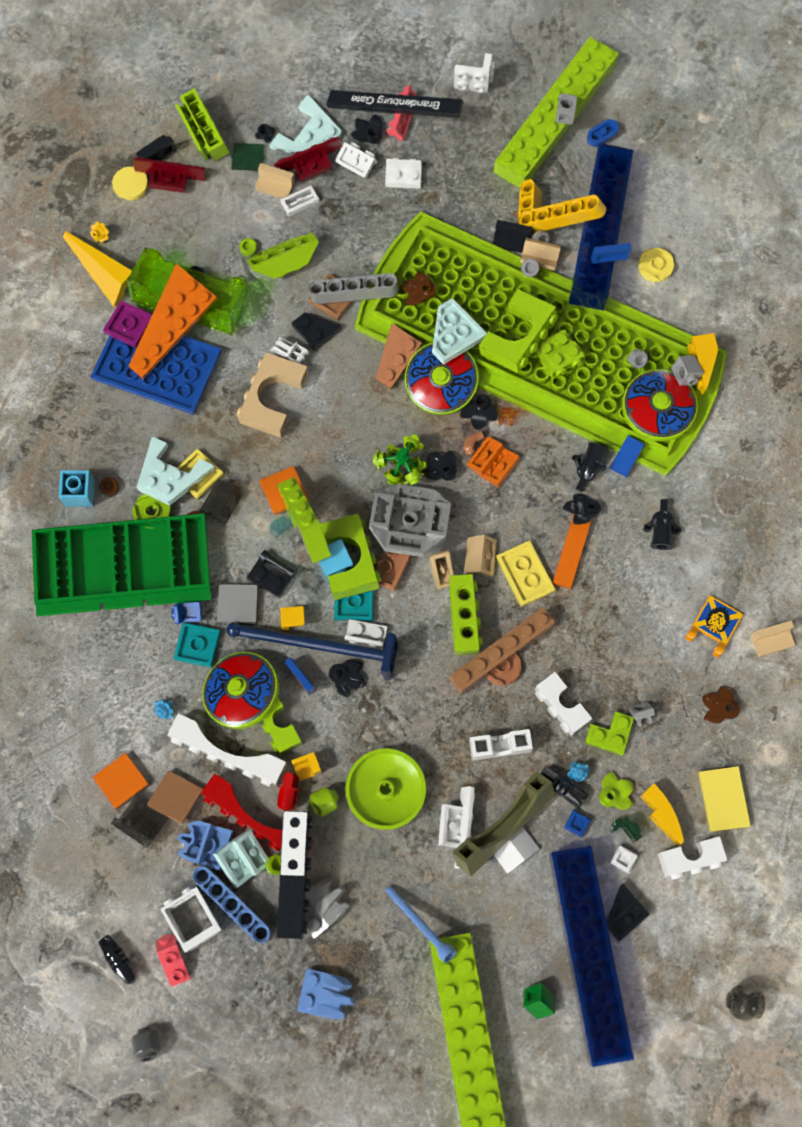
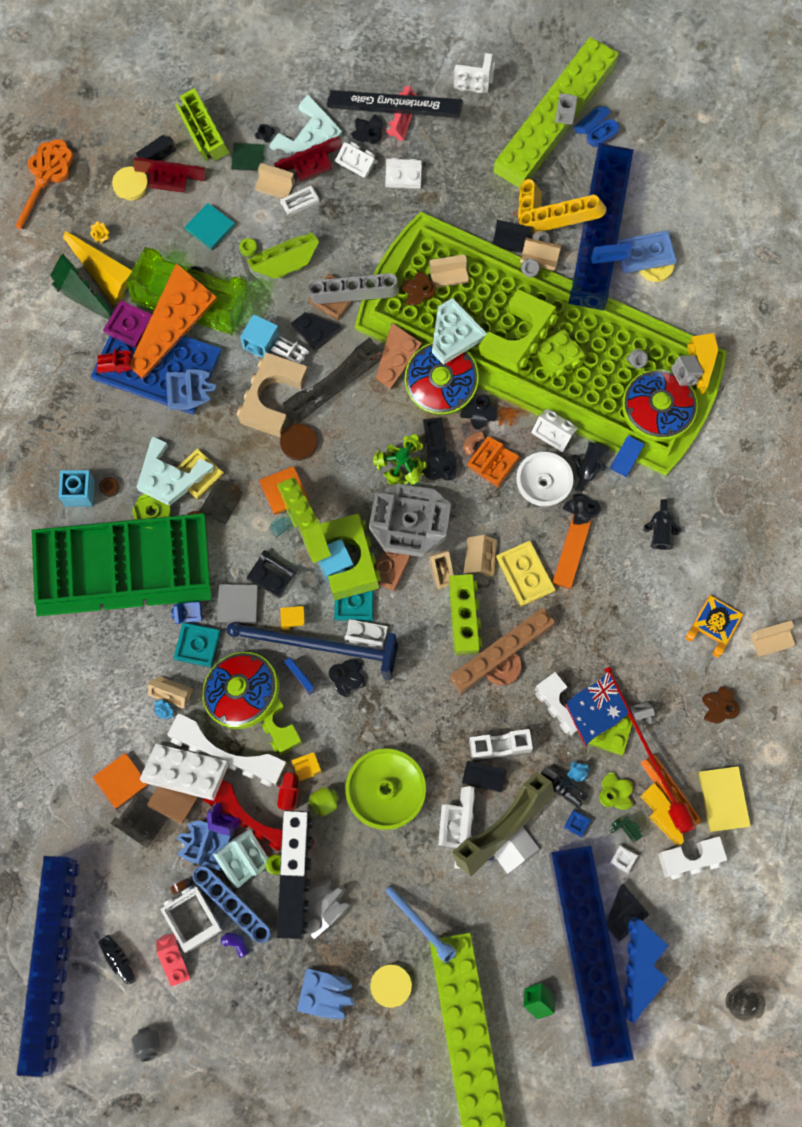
(48, 967): none -> clear blue brick
(53, 170): none -> orange piece
(69, 282): none -> dark green wedge
(112, 362): none -> red arm
(170, 691): none -> tan panel
(180, 886): none -> reddish brown tile
(184, 771): none -> white plate
(188, 389): none -> medium blue plate
(209, 226): none -> teal tile
(221, 822): none -> dark purple bracket
(236, 941): none -> dark purple arm
(259, 336): none -> medium azure head
(298, 442): none -> reddish brown tile
(310, 399): none -> clear smoke arch
(390, 986): none -> light yellow tile
(434, 435): none -> black tile
(448, 271): none -> tan panel
(483, 776): none -> black panel
(546, 468): none -> white dish
(554, 429): none -> white bracket
(591, 120): none -> blue tile
(602, 708): none -> flag
(643, 978): none -> blue slope
(648, 252): none -> medium blue tile
(678, 795): none -> orange tile

